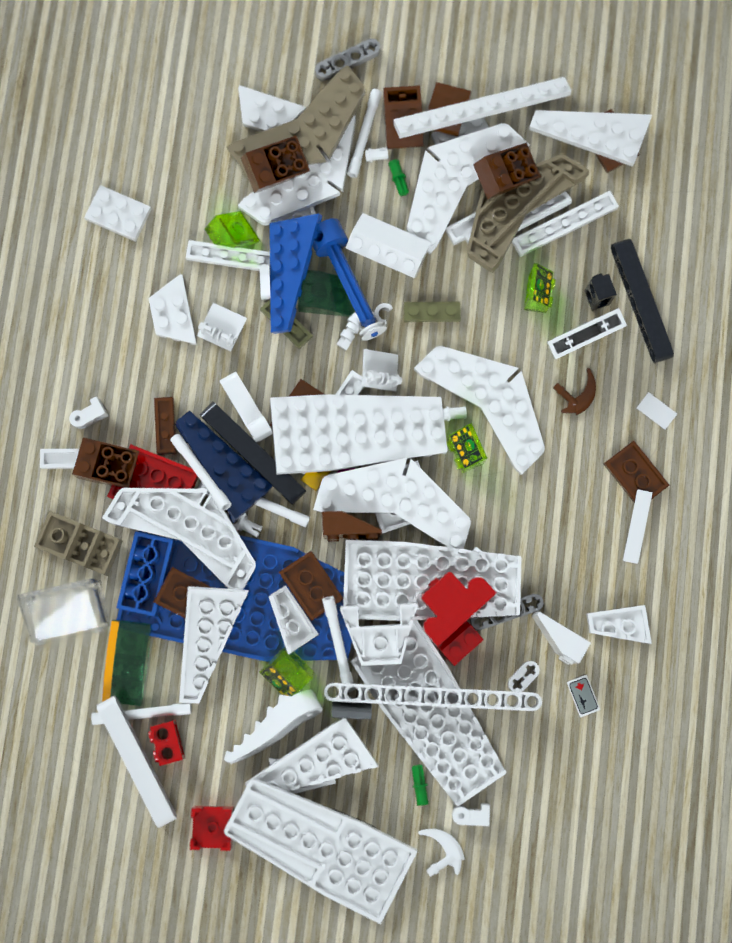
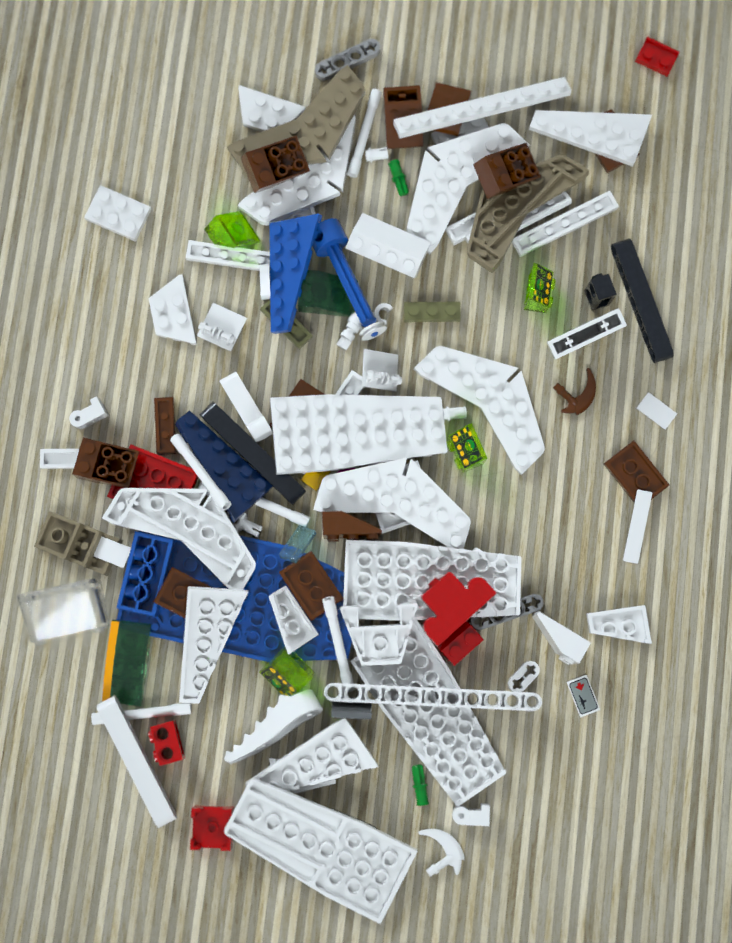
(112, 552): none -> white sticker
(297, 544): none -> clear light blue tile
(657, 56): none -> red plate

